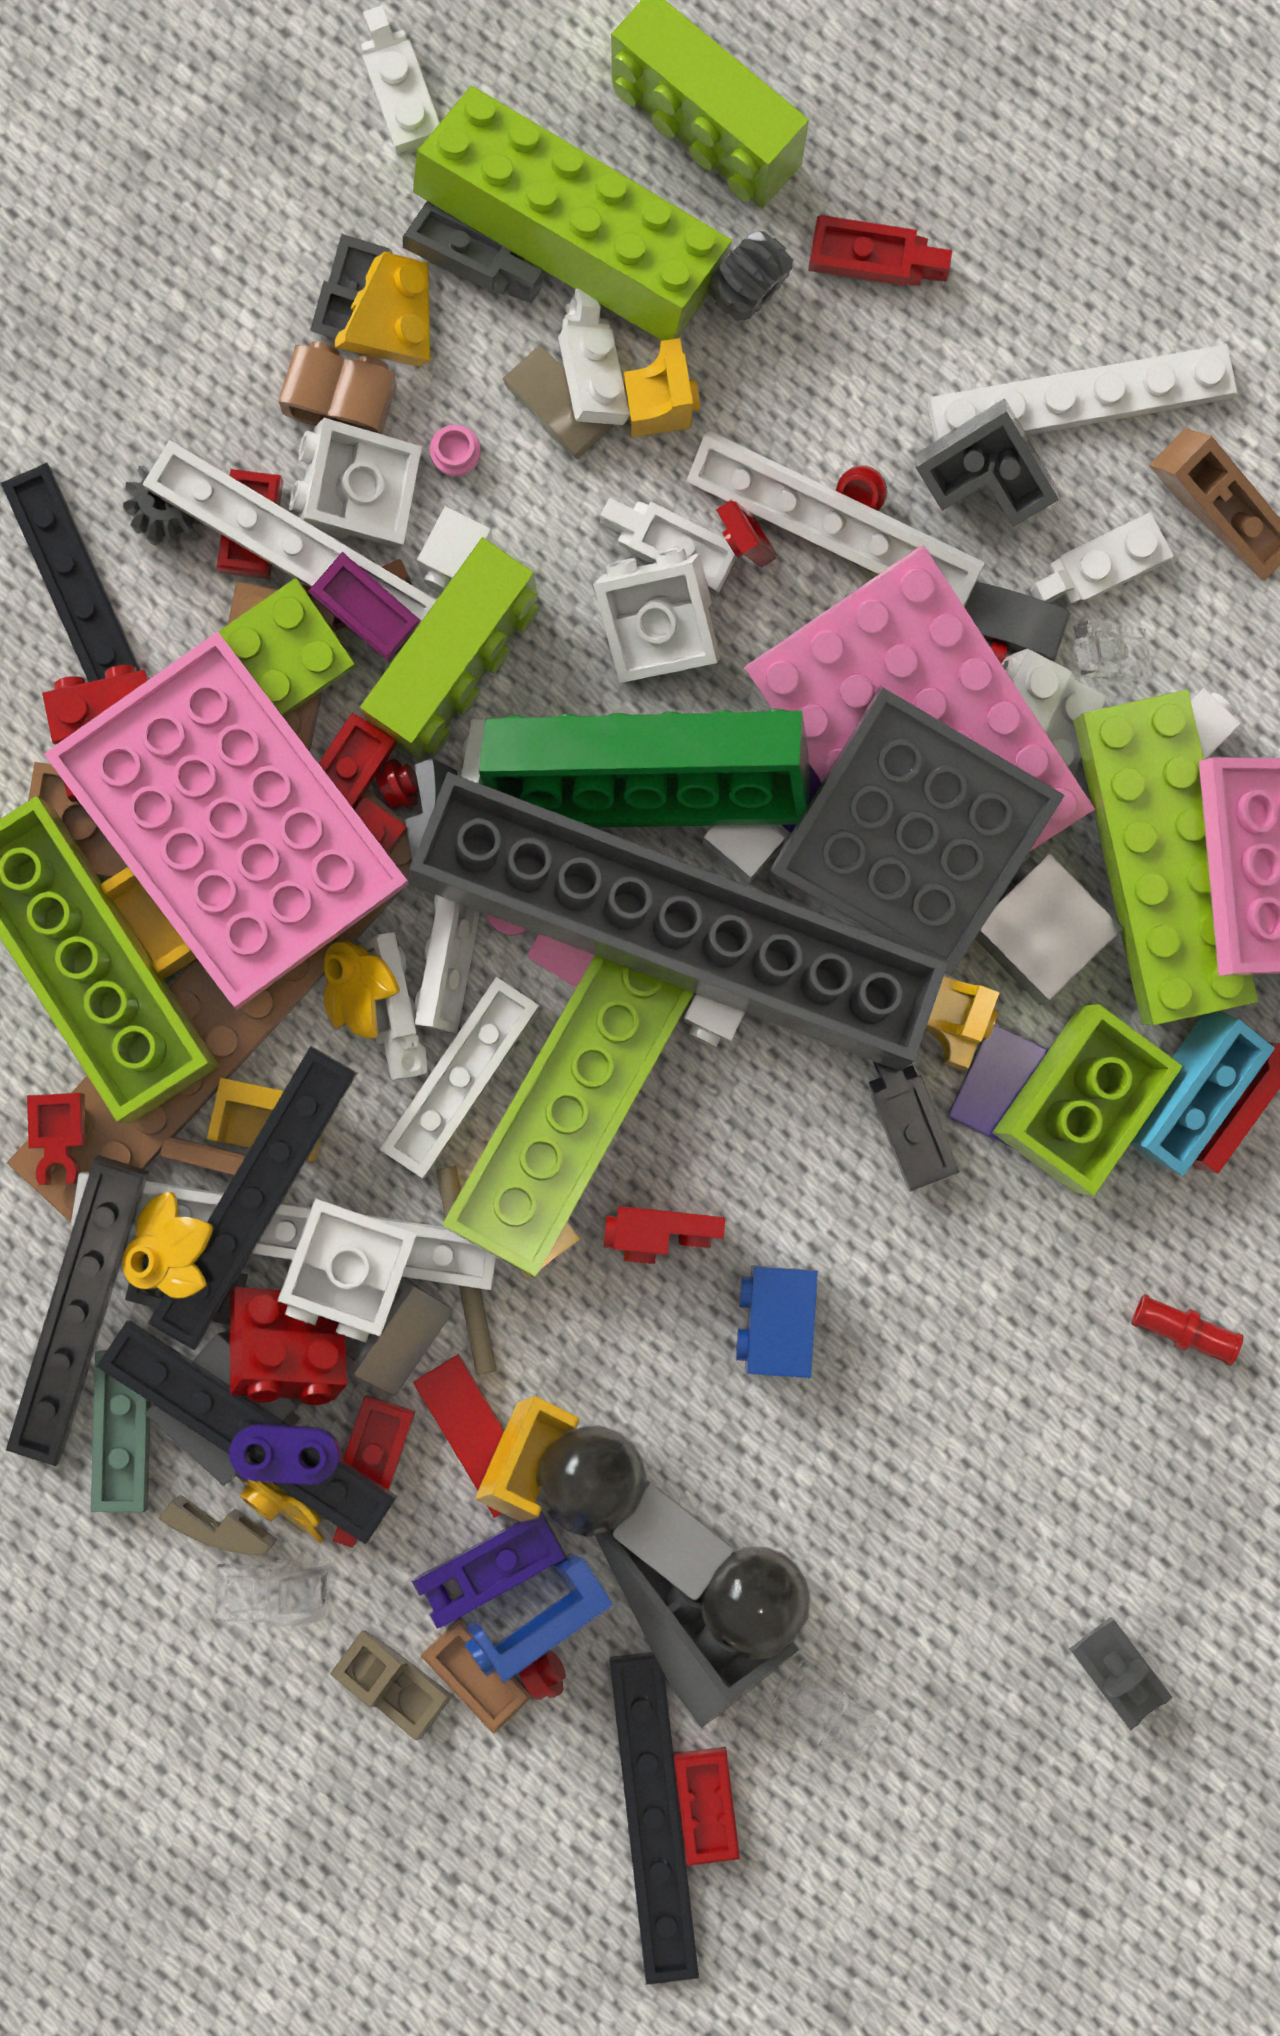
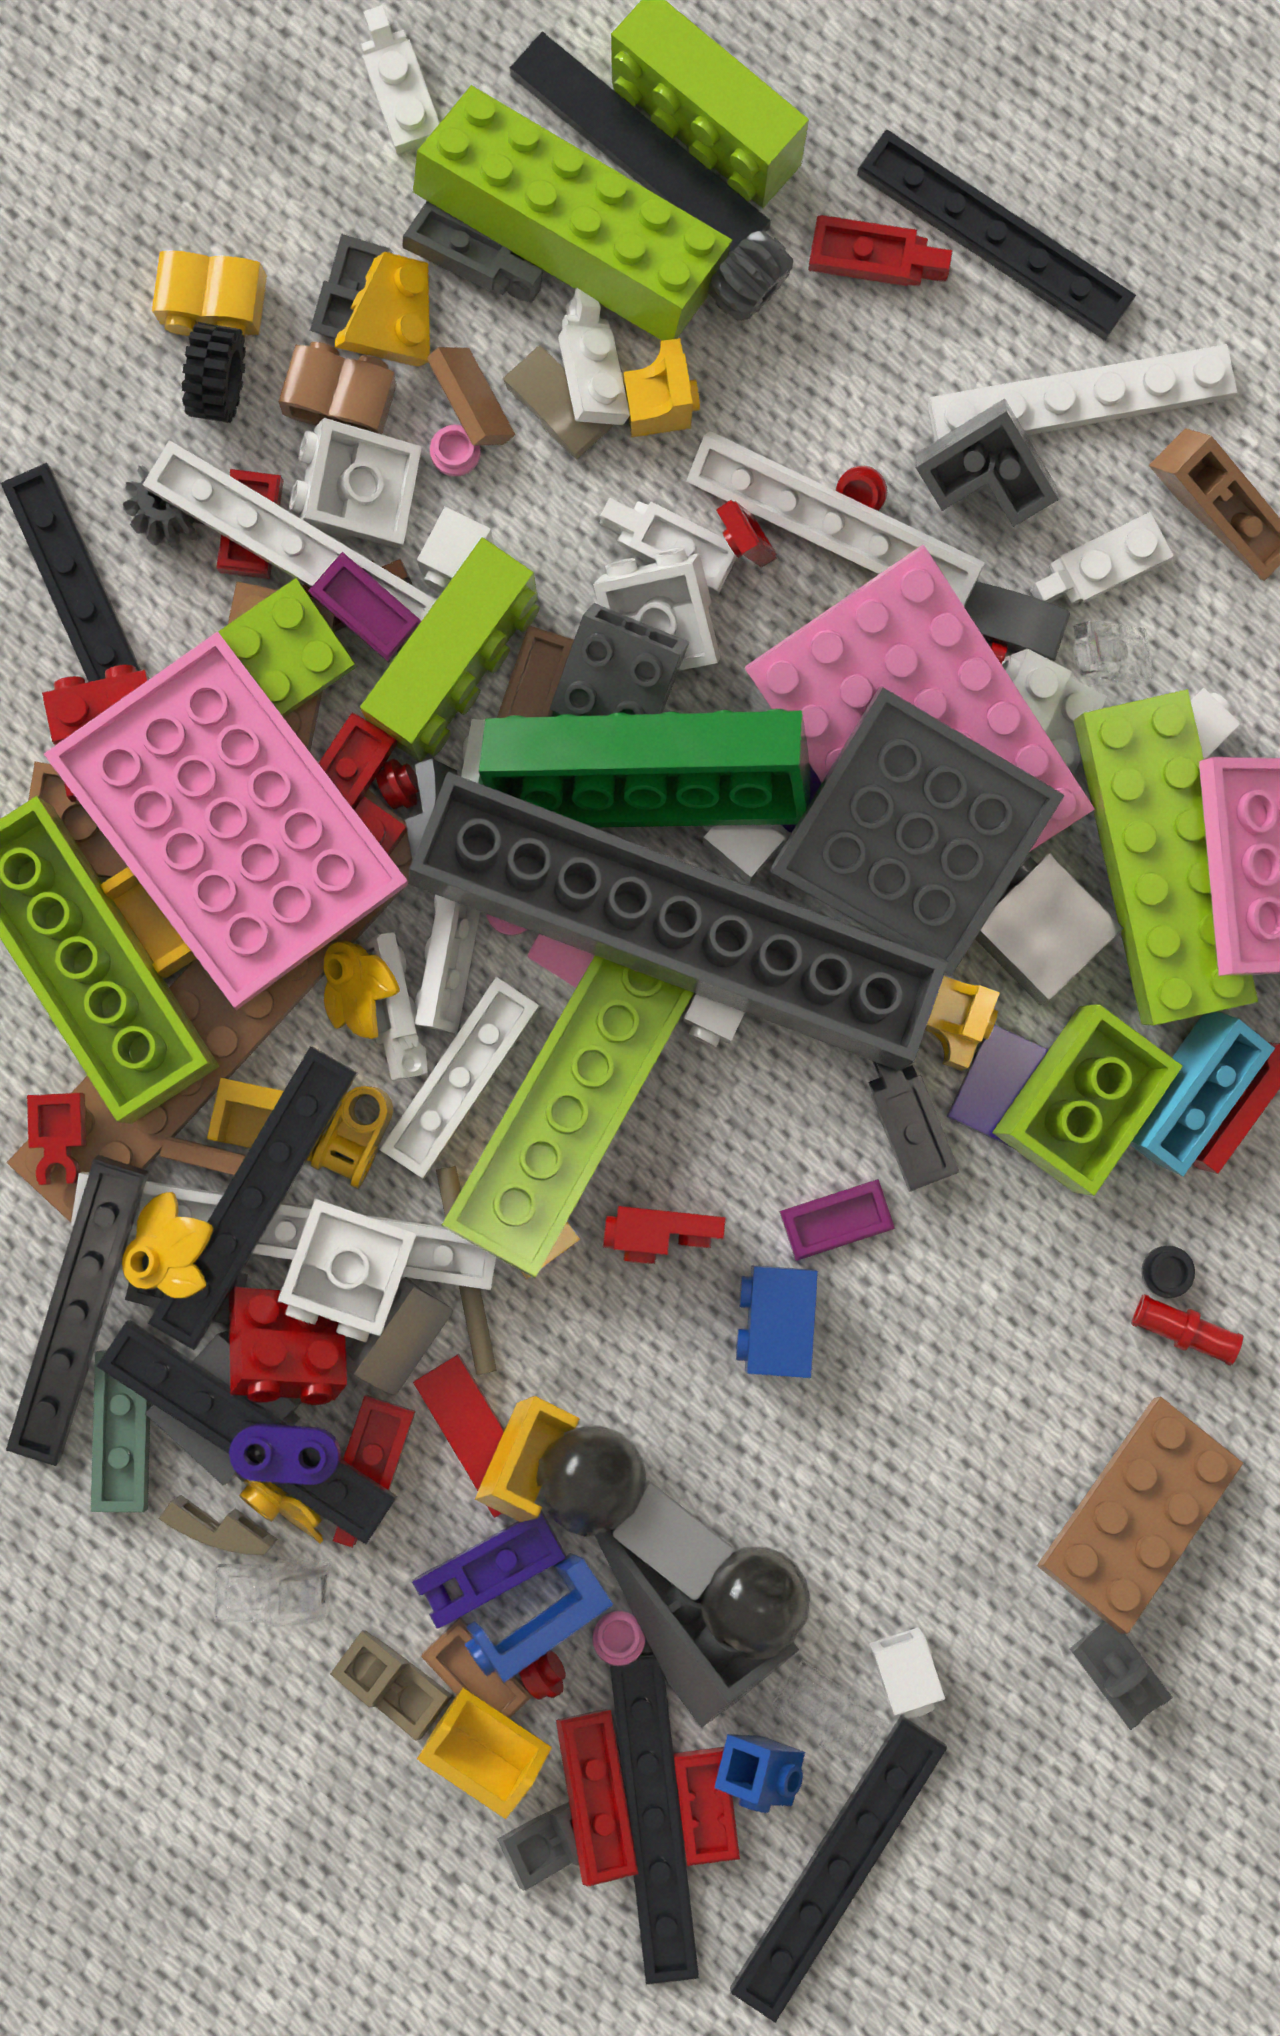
(208, 291): none -> yellow brick
(213, 372): none -> black tyre
(353, 1138): none -> yellow piece
(470, 396): none -> medium nougat tile
(484, 1753): none -> yellow panel
(536, 674): none -> medium nougat tile
(540, 1847): none -> dark grey slope
(596, 1797): none -> red tile
(618, 667): none -> dark grey brick
(618, 1638): none -> bright pink plate
(633, 140): none -> black tile
(760, 1772): none -> blue brick
(836, 1220): none -> magenta tile
(837, 1868): none -> black tile
(907, 1673): none -> white brick
(995, 234): none -> black tile
(1140, 1515): none -> medium nougat plate
(1168, 1271): none -> black plate

